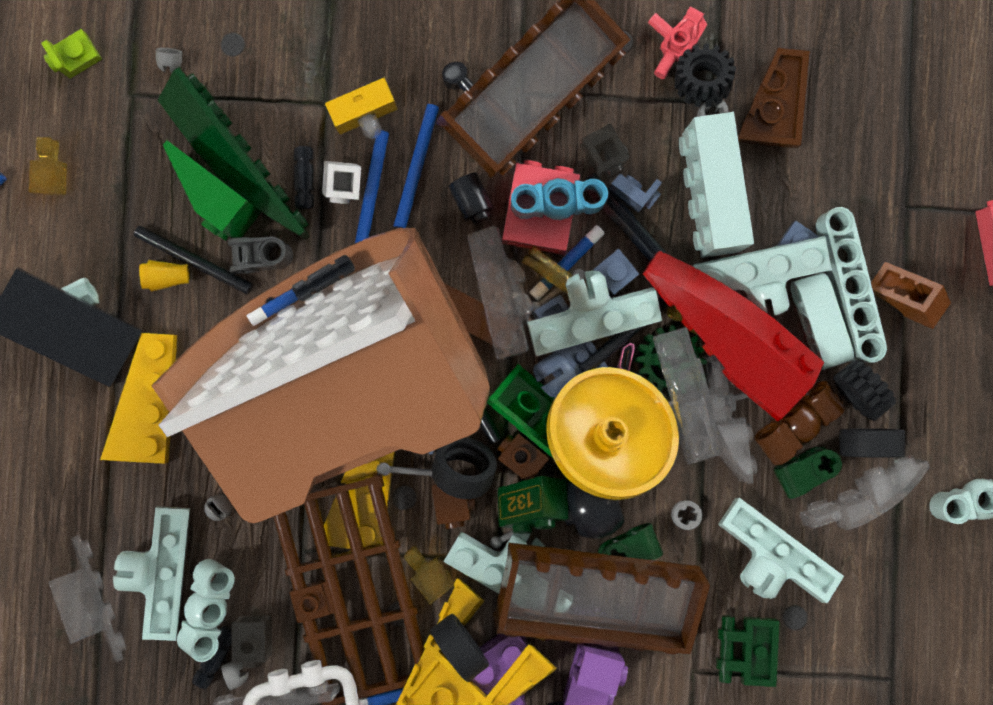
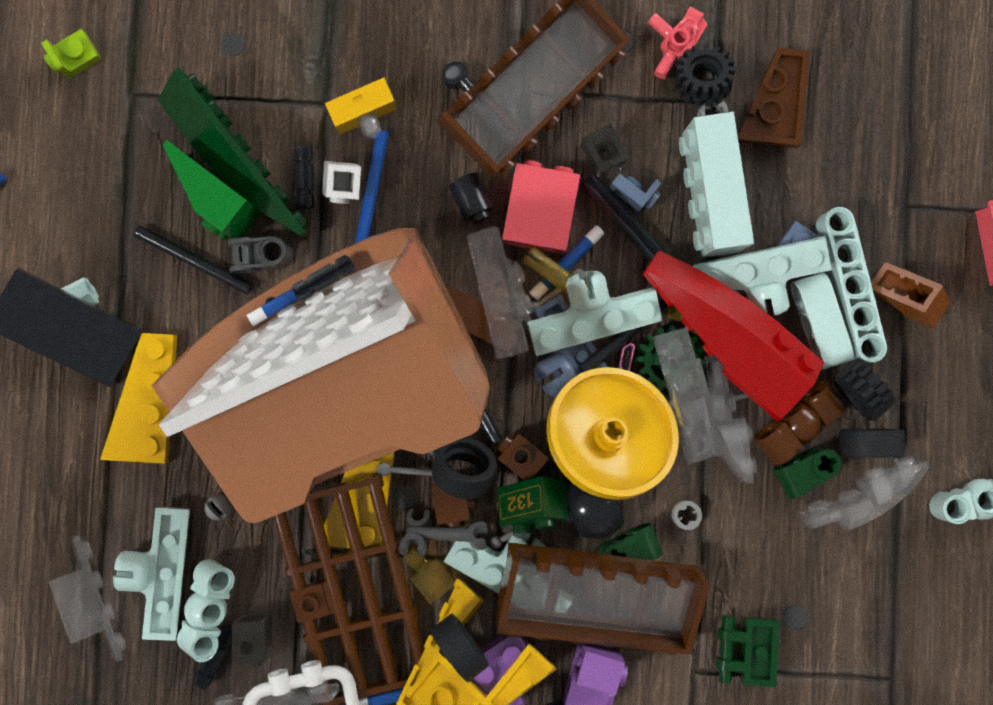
(47, 174): clear yellow plate -> none
(162, 275): yellow cone -> none
(168, 57): light grey hinge -> none
(232, 675): light grey hinge -> none
(416, 166): blue bar -> none
(421, 530): none -> dark grey bar
(524, 405): green slope -> none
(573, 192): medium azure piece -> none
(617, 271): sand blue brick -> none
(777, 556): light aqua plate -> none

